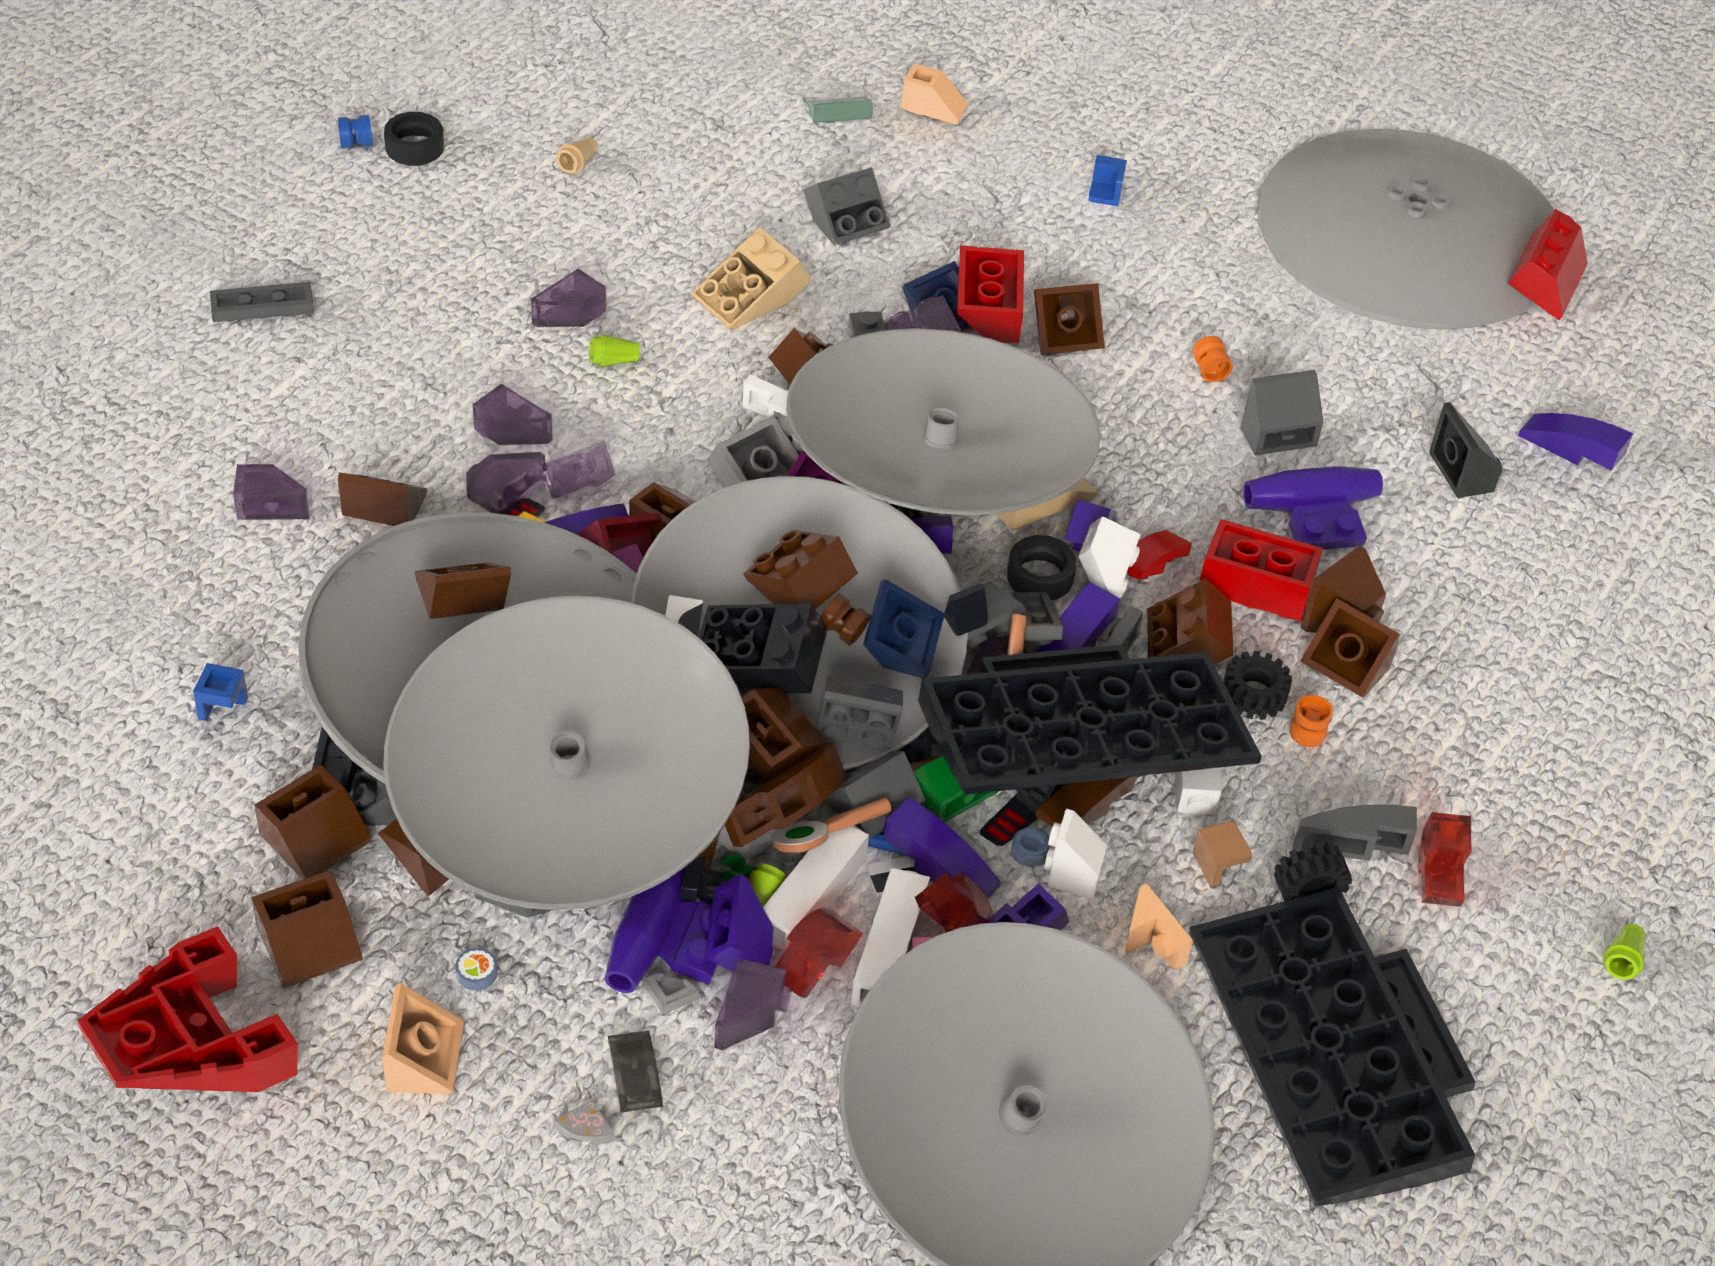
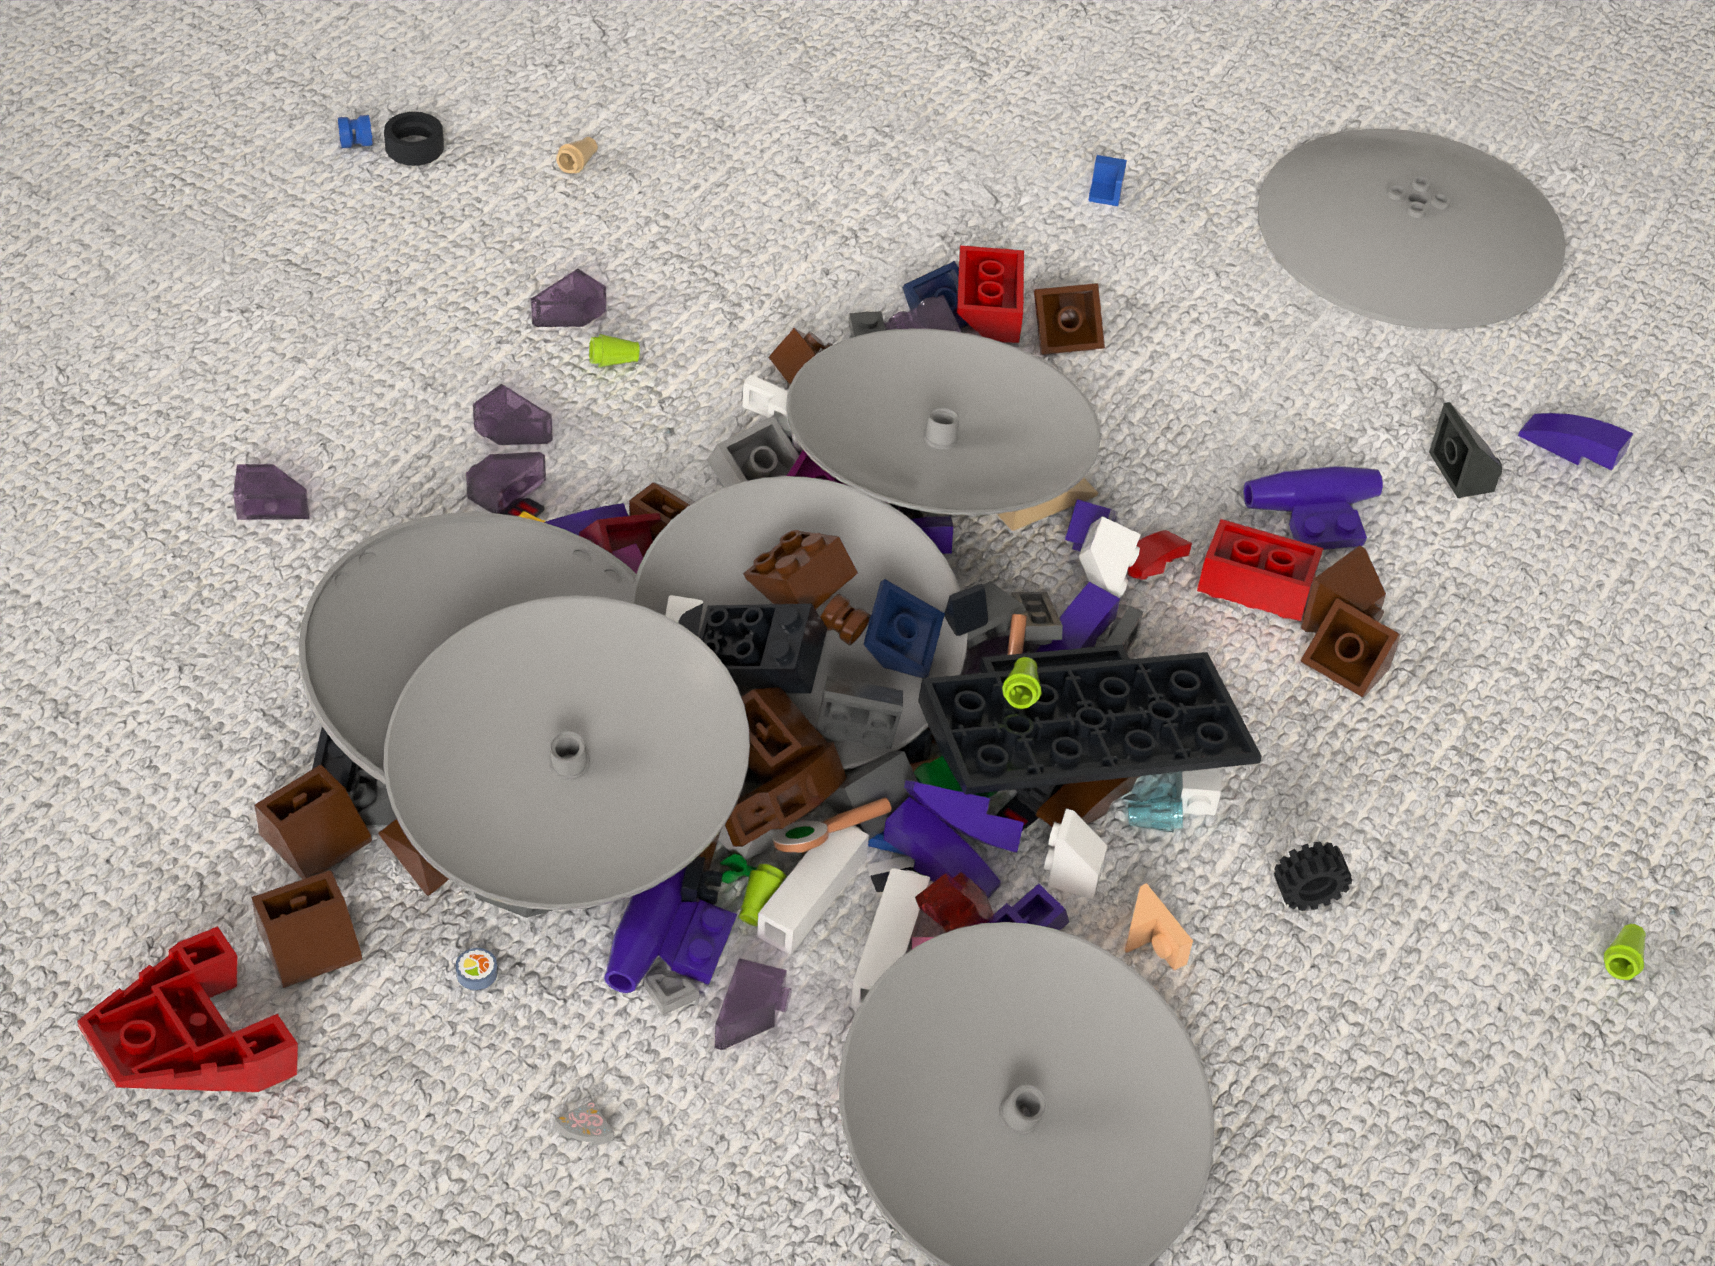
(219, 687): blue panel -> none
(261, 302): dark grey plate -> none
(379, 499): reddish brown slope -> none
(421, 1045): light nougat slope -> none
(463, 589): reddish brown slope -> none
(578, 470): clear purple slope -> none
(635, 1071): clear smoke slope -> none
(738, 926): dark purple slope -> none
(752, 281): tan slope -> none
(816, 942): clear red brick -> none
(840, 109): sand green slope -> none
(847, 206): dark grey slope -> none
(932, 94): light nougat slope -> none
(968, 815): none -> dark purple slope
(1022, 684): none -> lime cone
(1030, 847): sand blue tile -> none
(1042, 549): black tyre -> none
(1157, 813): none -> clear light blue cone
(1191, 622): reddish brown slope -> none
(1212, 359): orange wheel -> none
(1220, 848): medium nougat panel -> none
(1263, 671): black tyre -> none
(1283, 412): dark grey slope -> none
(1311, 720): orange wheel -> none
(1340, 1047): black slope -> none
(1361, 829): dark grey slope -> none
(1442, 858): clear red brick -> none
(1552, 264): red slope -> none

